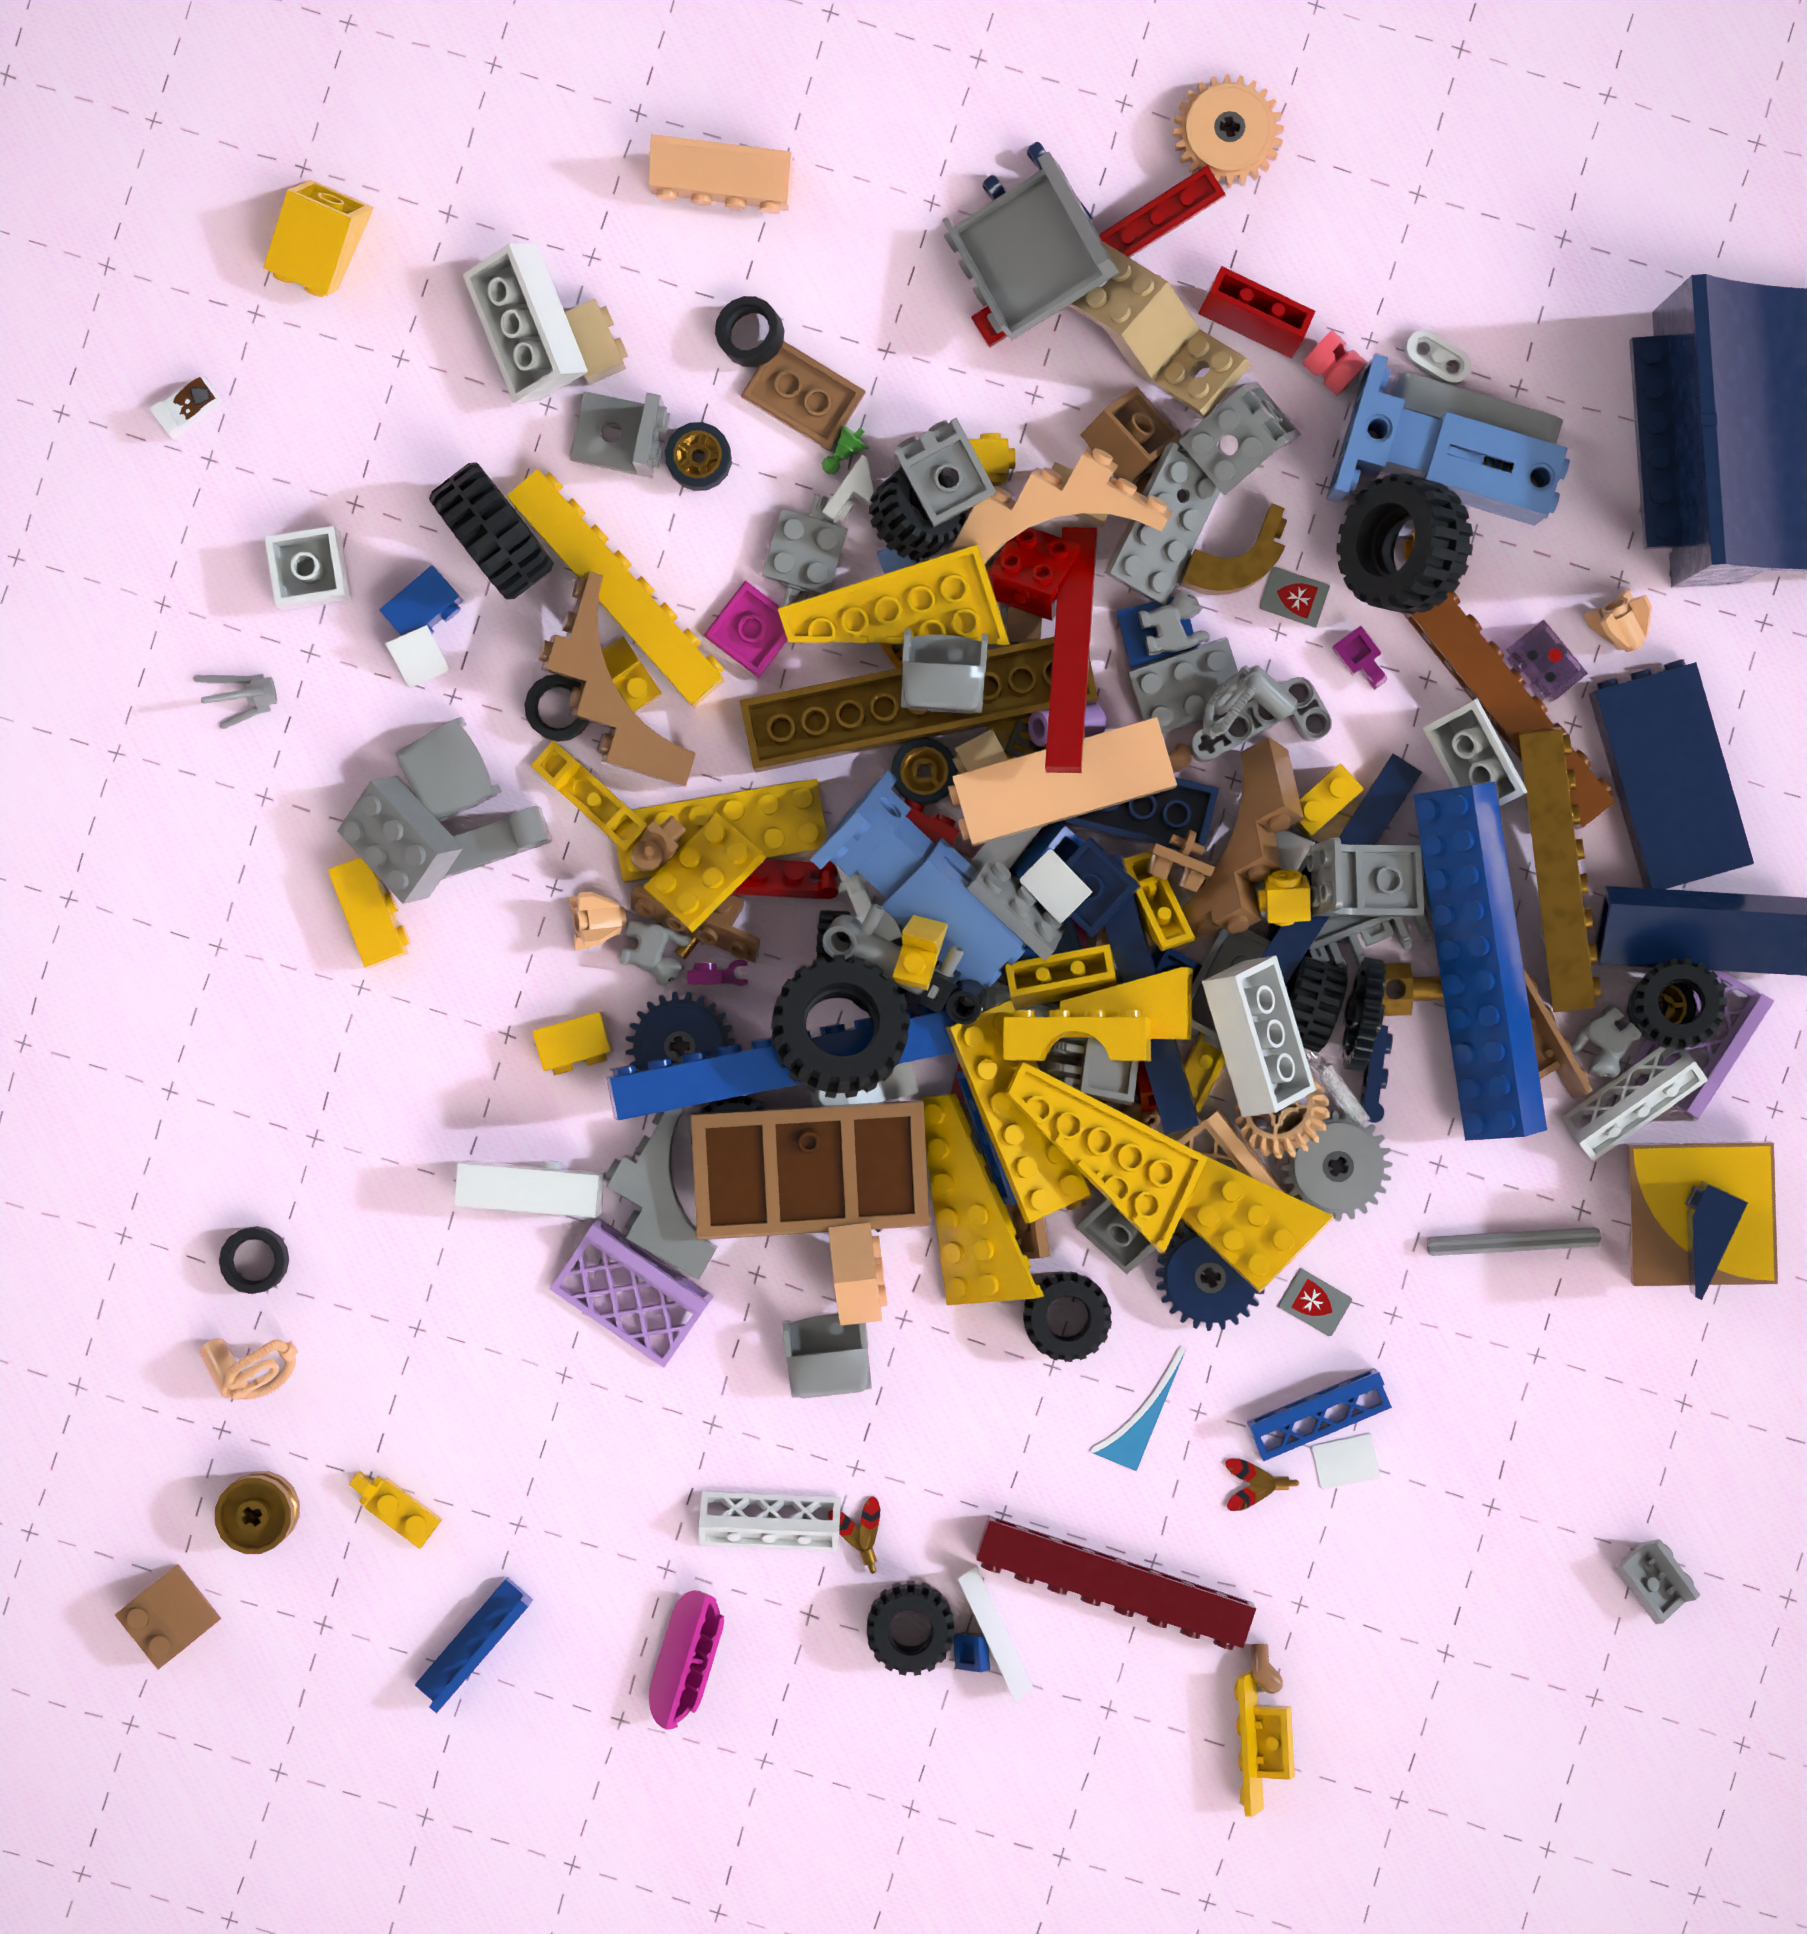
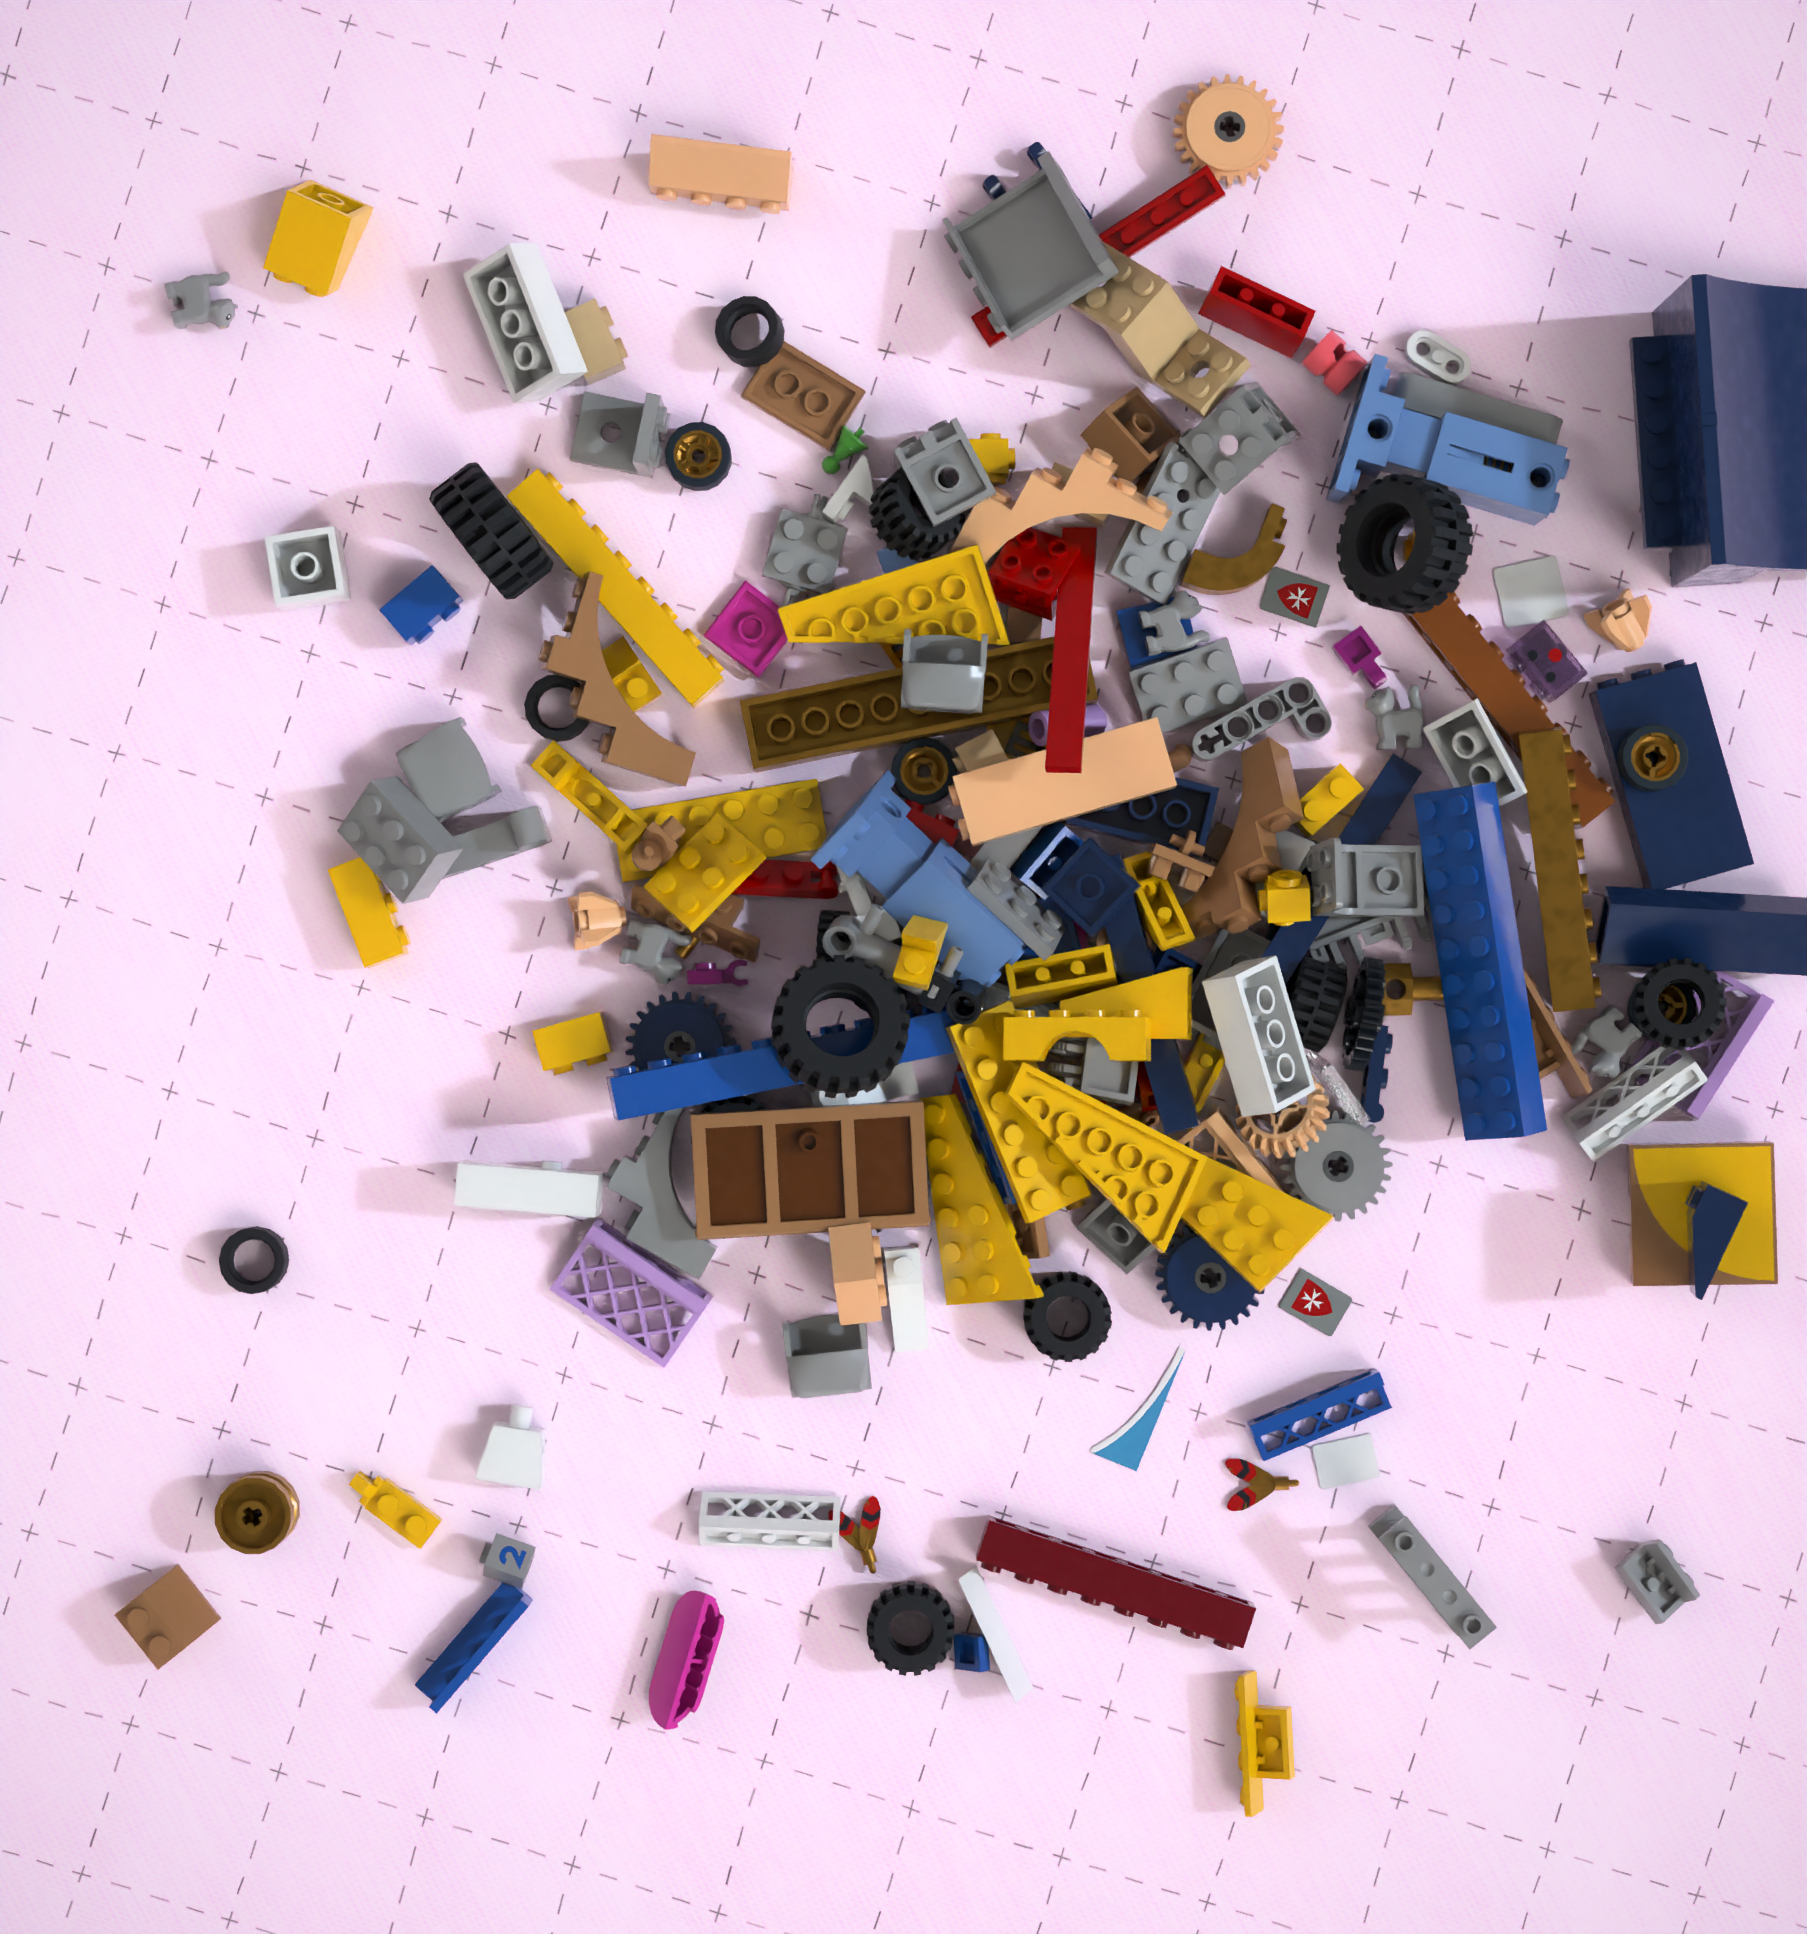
(186, 406): white leg -> none
(197, 301): none -> light grey animal
(227, 1372): light nougat piece -> none
(258, 692): light grey plant -> none
(417, 656): white sticker -> none
(507, 1560): none -> light grey brick
(515, 1452): none -> white torso
(906, 1298): none -> white slope
(1055, 886): white sticker -> none
(1217, 841): none -> medium nougat tile
(1243, 686): light grey piece -> none
(1262, 1671): medium nougat arm -> none
(1393, 723): none -> light grey animal
(1432, 1576): none -> light grey fence
(1513, 1241): light grey axle -> none
(1531, 592): none -> white sticker
(1638, 770): none -> wheel

